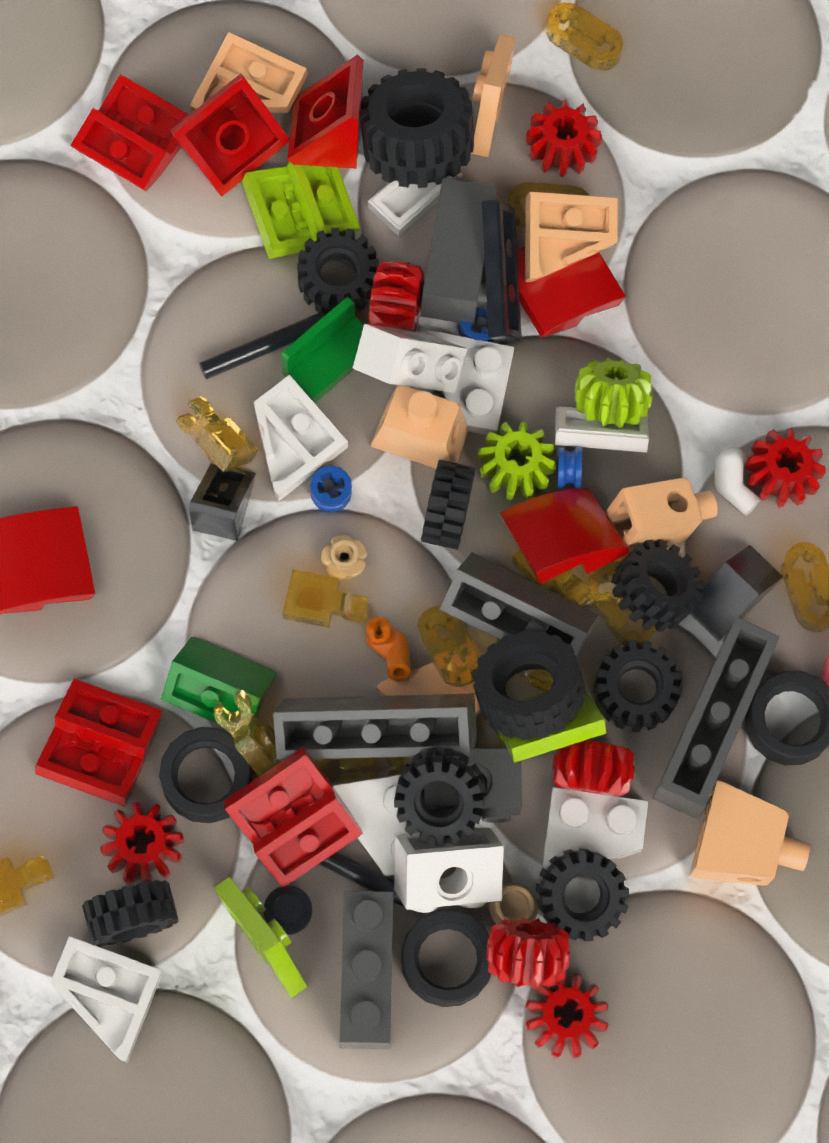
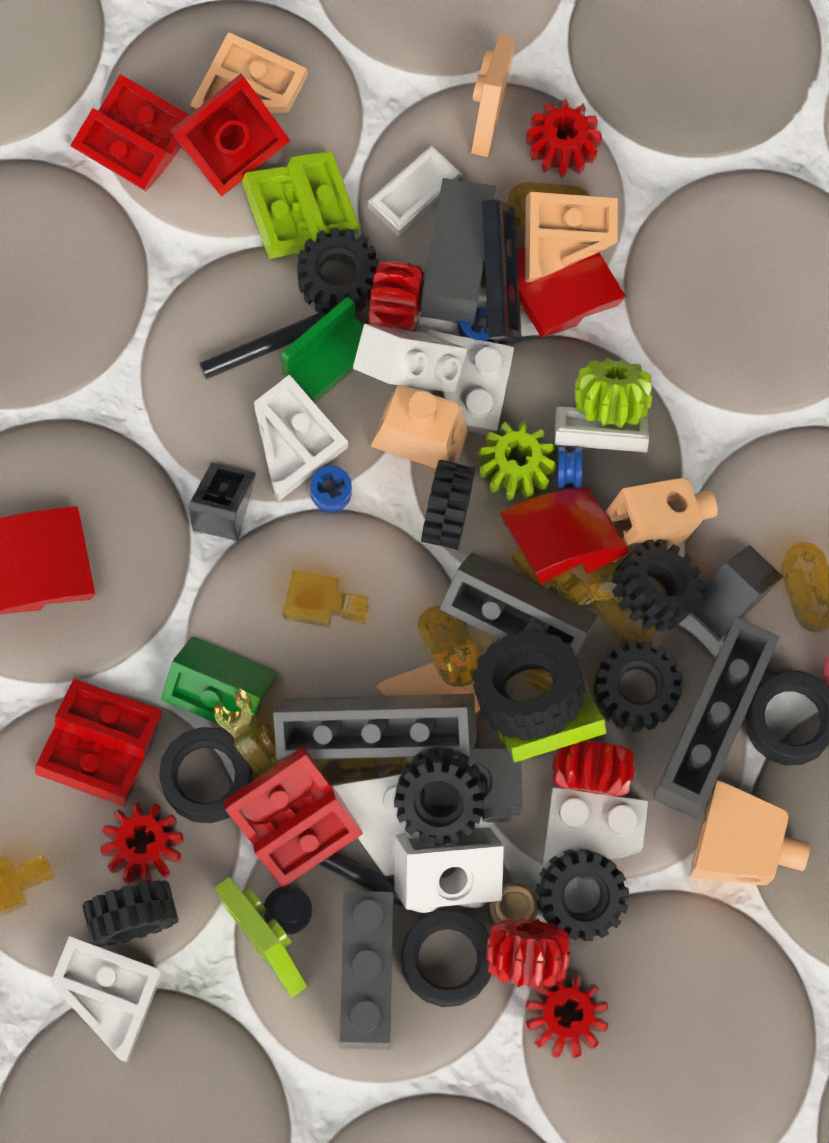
(220, 439): clear yellow plate -> none
(328, 119): red slope -> none
(344, 569): tan plate -> none
(391, 646): orange arm -> none
(417, 127): black tyre -> none
(584, 36): clear yellow beam -> none
(729, 480): white arm -> none
(778, 480): red gear -> none

